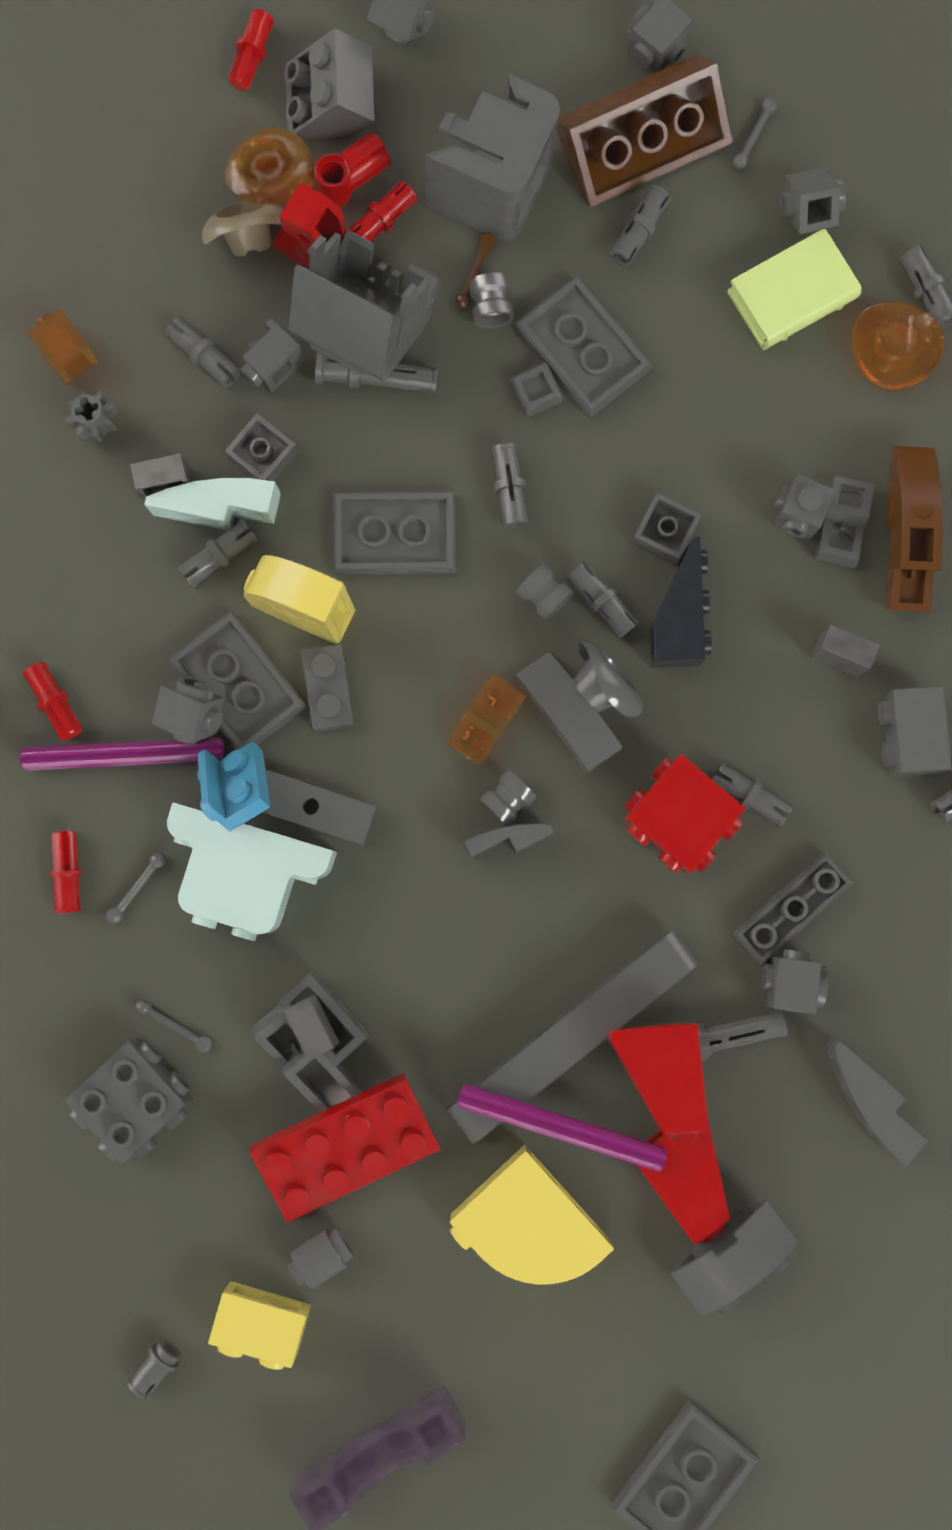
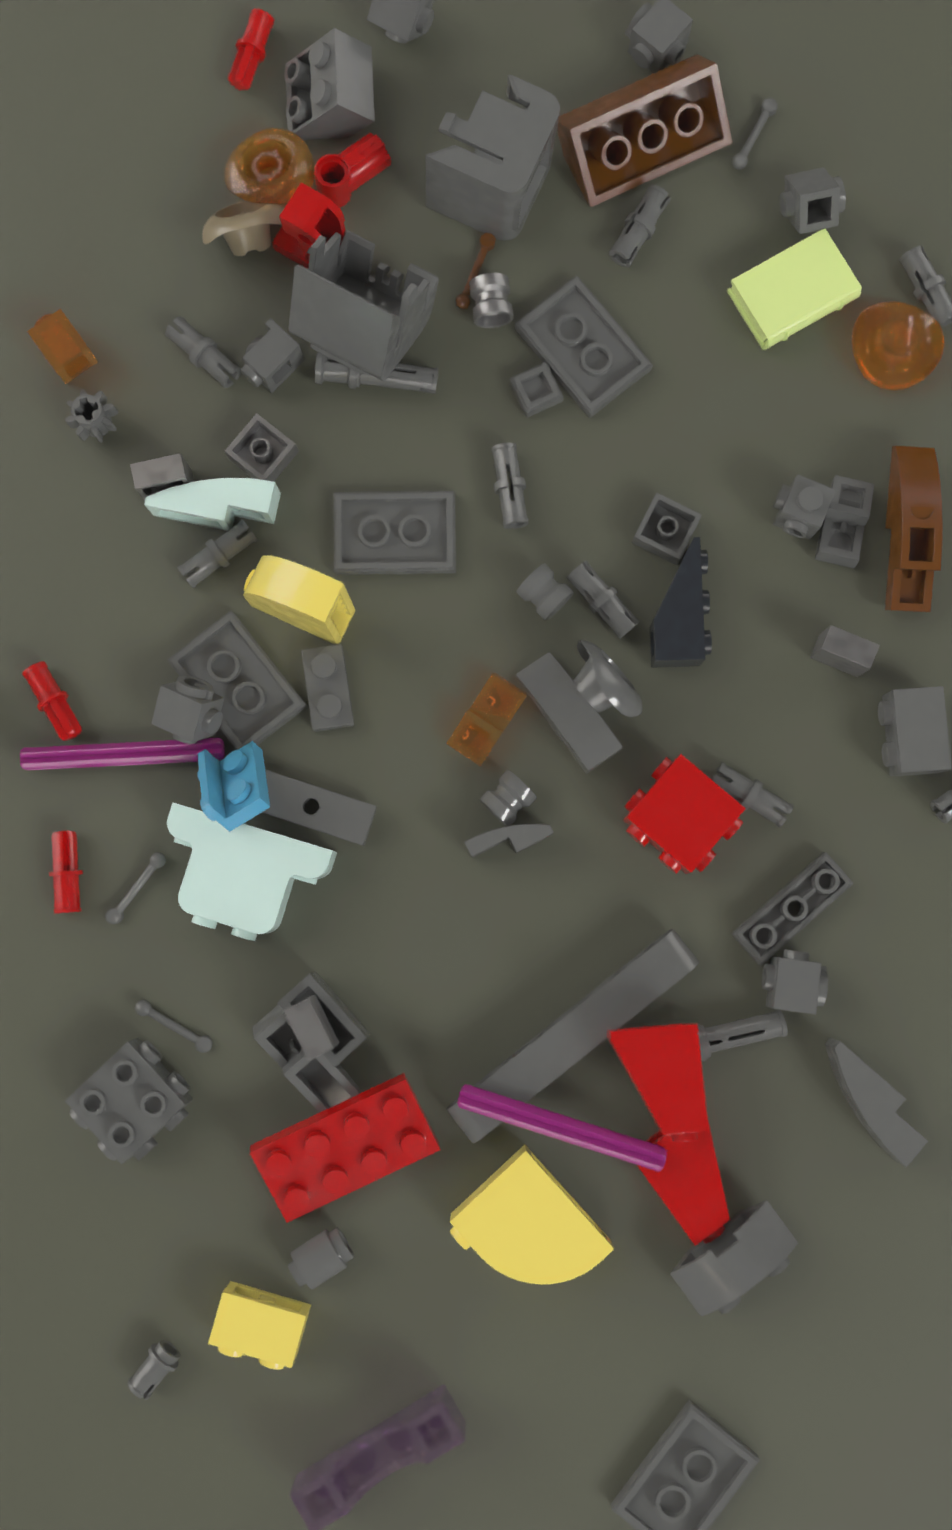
(385, 212): red pin -> none

